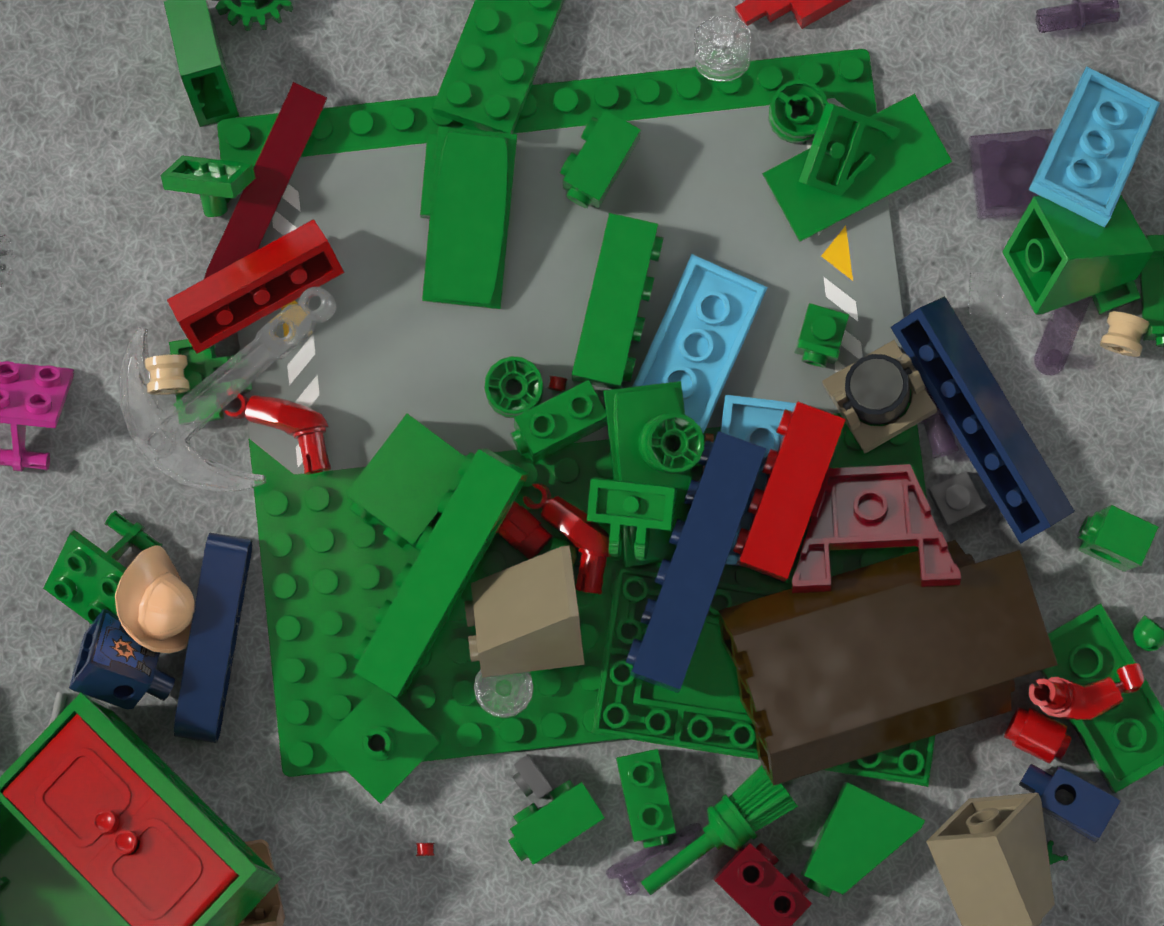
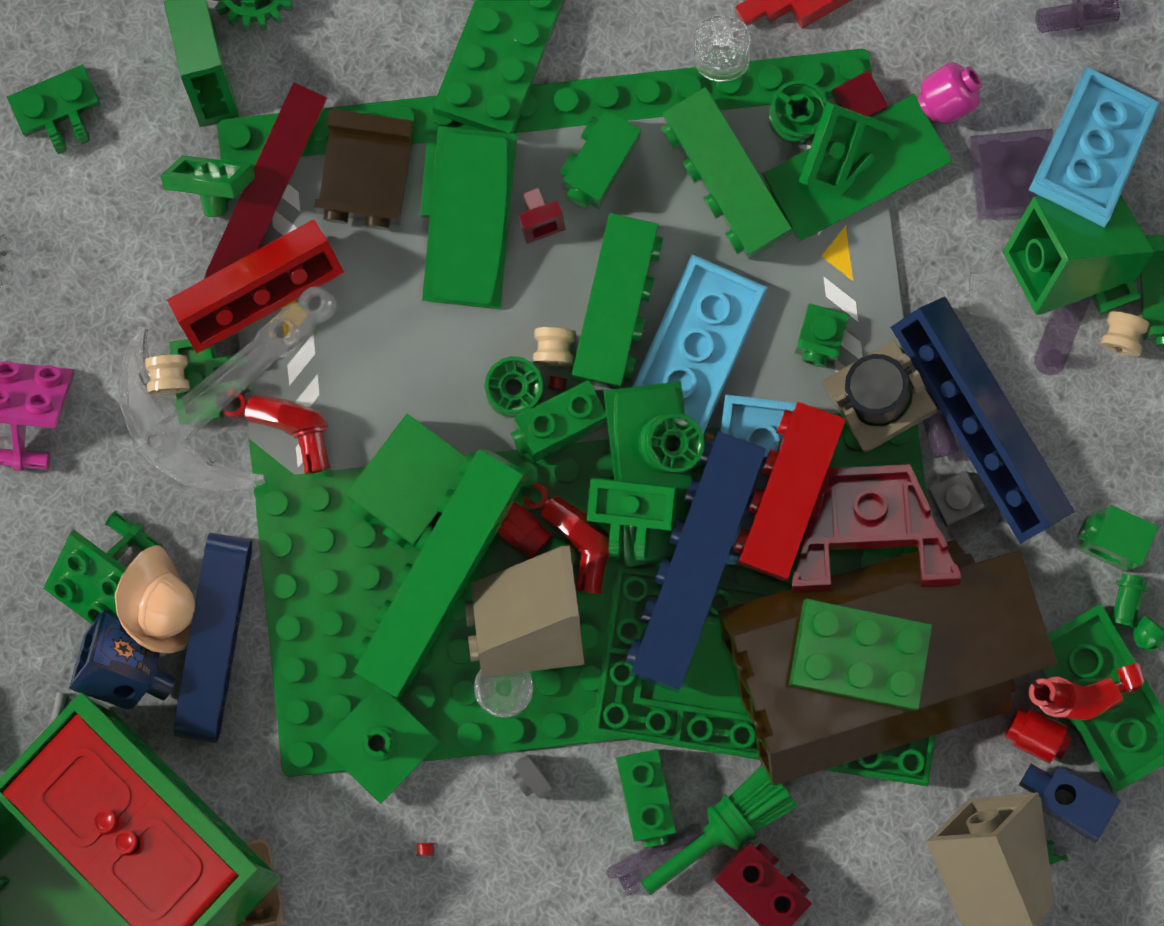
(53, 102): none -> green hinge
(365, 168): none -> dark brown panel
(540, 218): none -> dark red tile
(554, 347): none -> tan wheel
(554, 824): green brick -> none
(726, 173): none -> green brick
(856, 839): green slope -> none
(860, 95): none -> dark red tile
(860, 655): none -> green plate
(950, 93): none -> dark pink head
(1128, 600): none -> green pin

